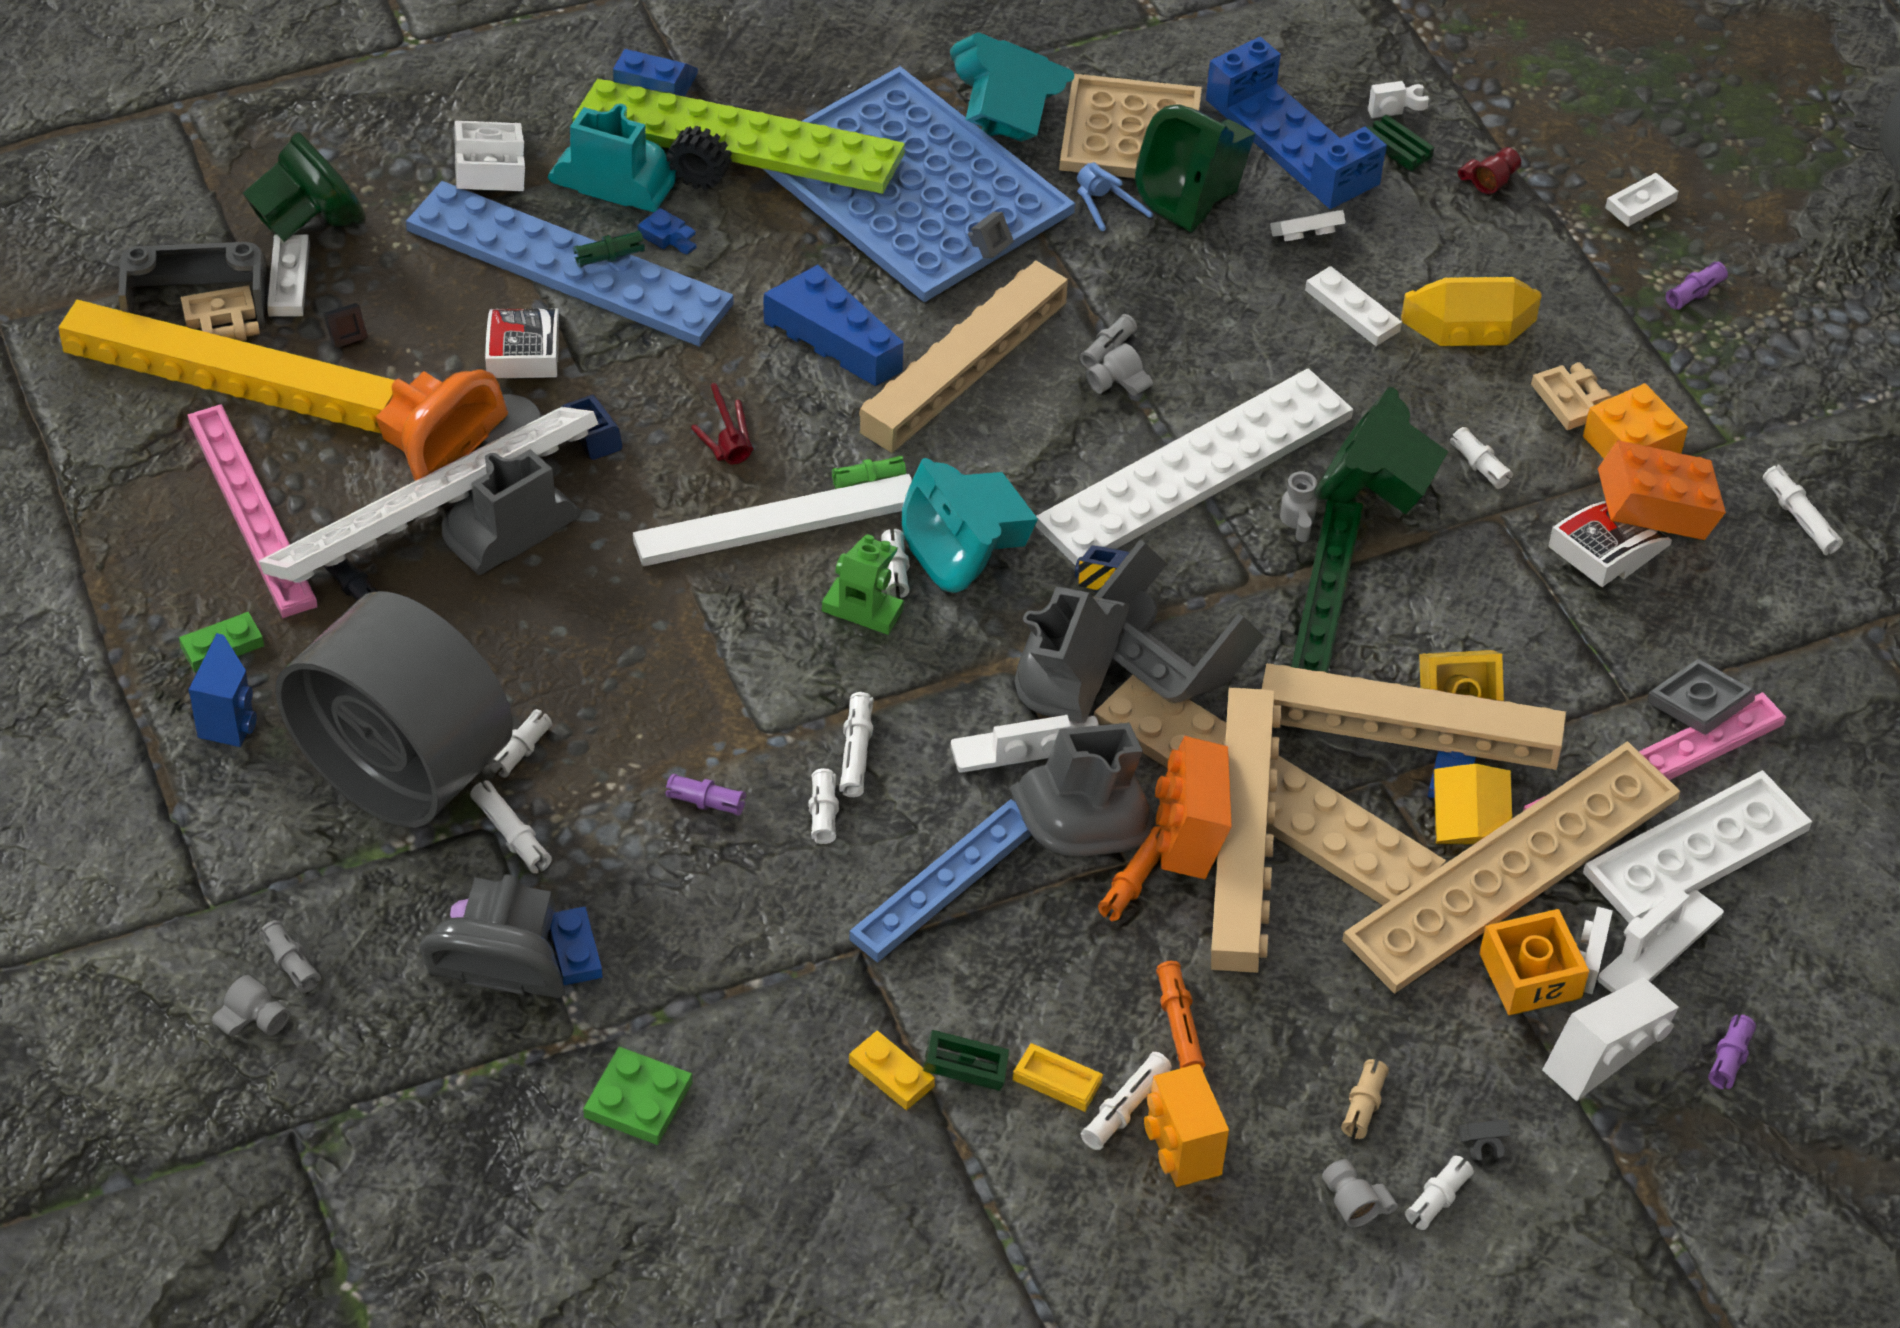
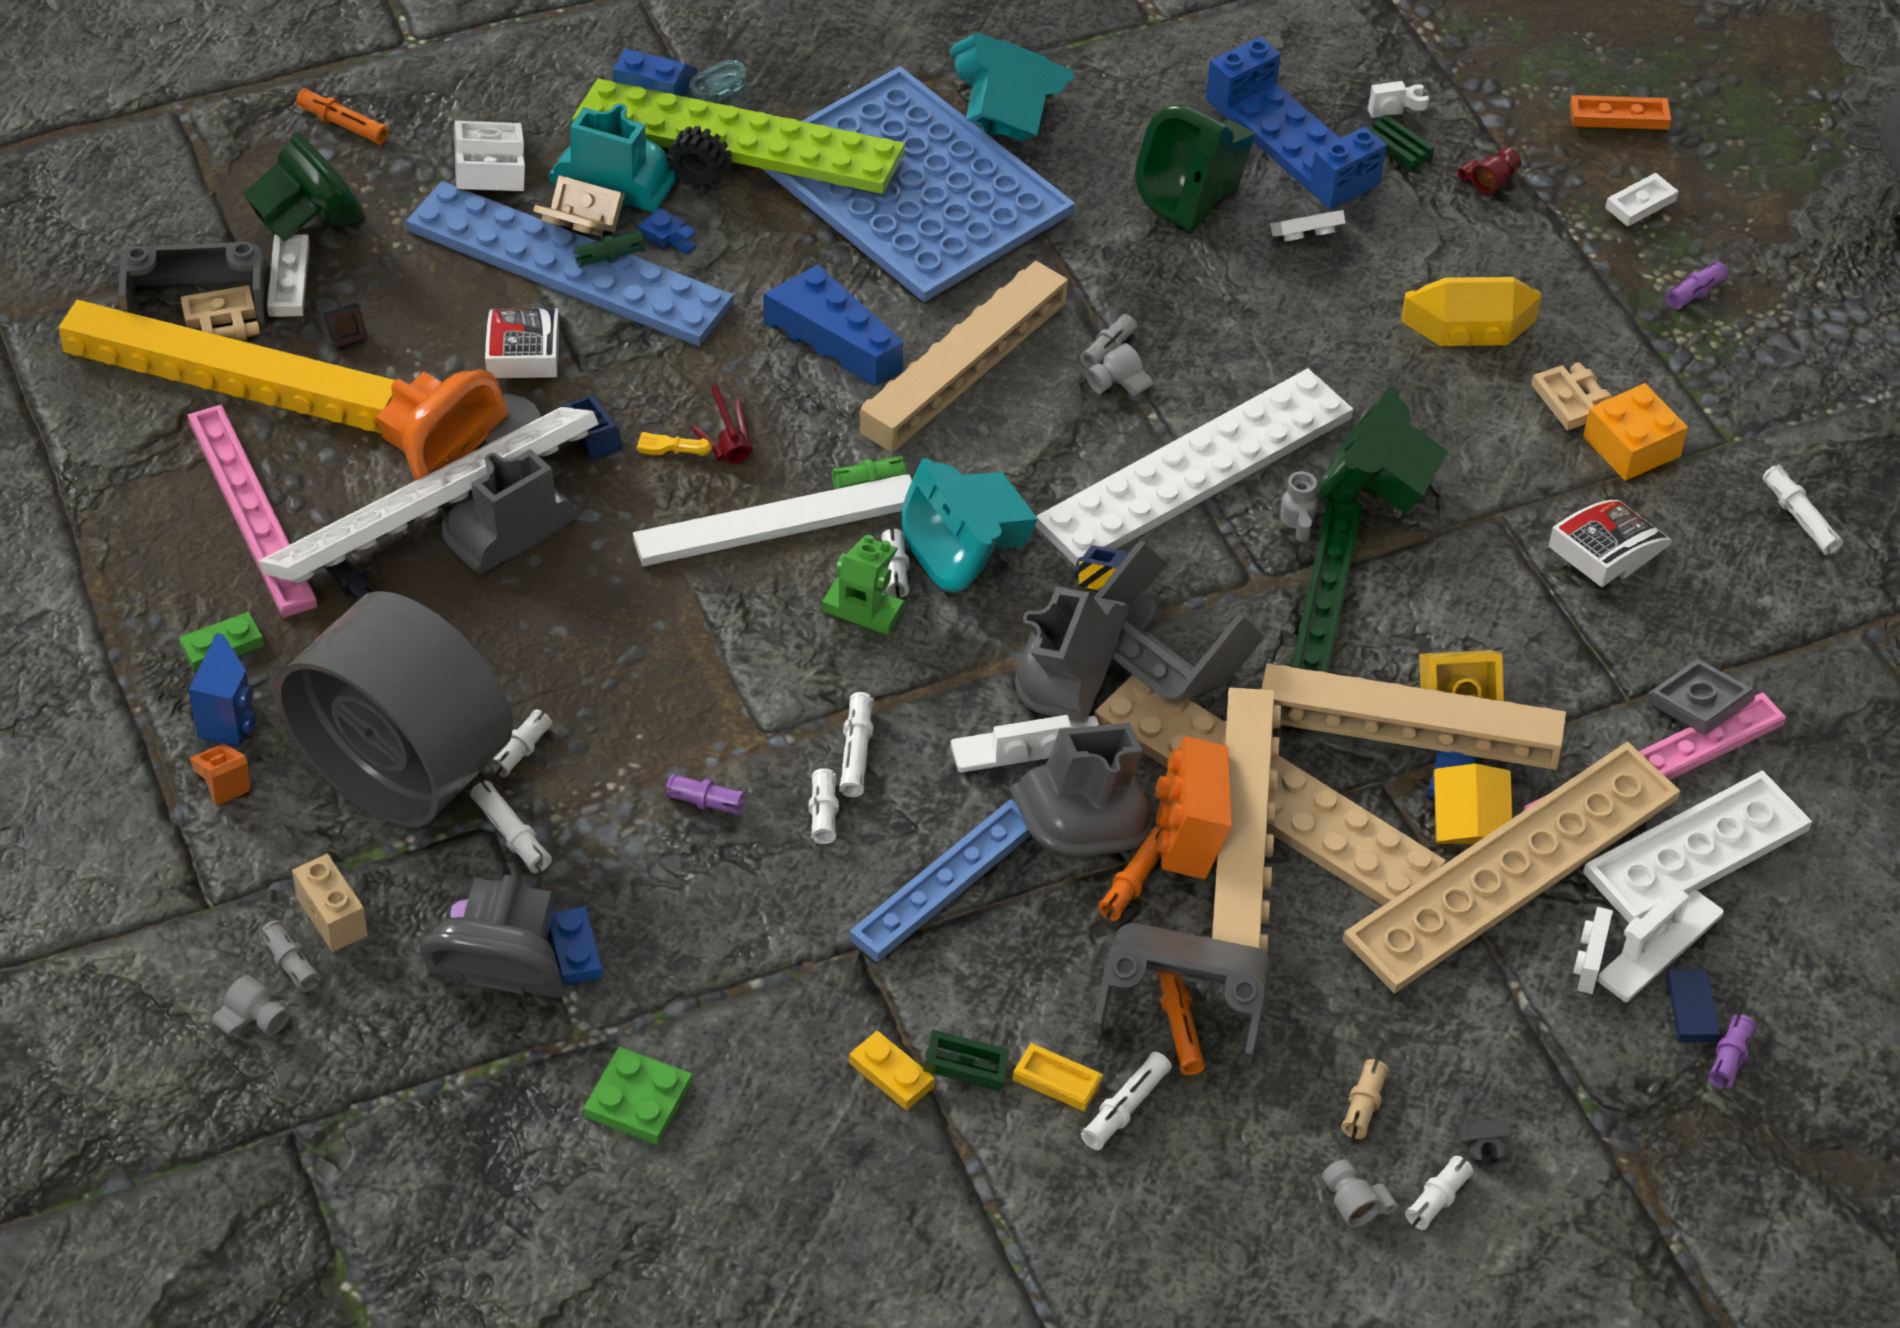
(223, 771): none -> orange slope
(329, 902): none -> tan brick
(330, 110): none -> orange pin
(583, 204): none -> tan bracket
(660, 444): none -> yellow piece
(718, 81): none -> clear light blue plate
(991, 235): dark grey tile -> none
(1098, 182): medium blue plant -> none
(1110, 120): tan plate -> none
(1186, 1125): light orange brick -> none
(1237, 966): none -> dark grey windscreen
(1353, 306): white plate -> none
(1481, 457): white pin -> none
(1533, 962): light orange brick -> none
(1608, 1036): white wedge -> none
(1620, 112): none -> orange plate
(1661, 490): orange brick -> none
(1692, 1005): none -> dark blue tile

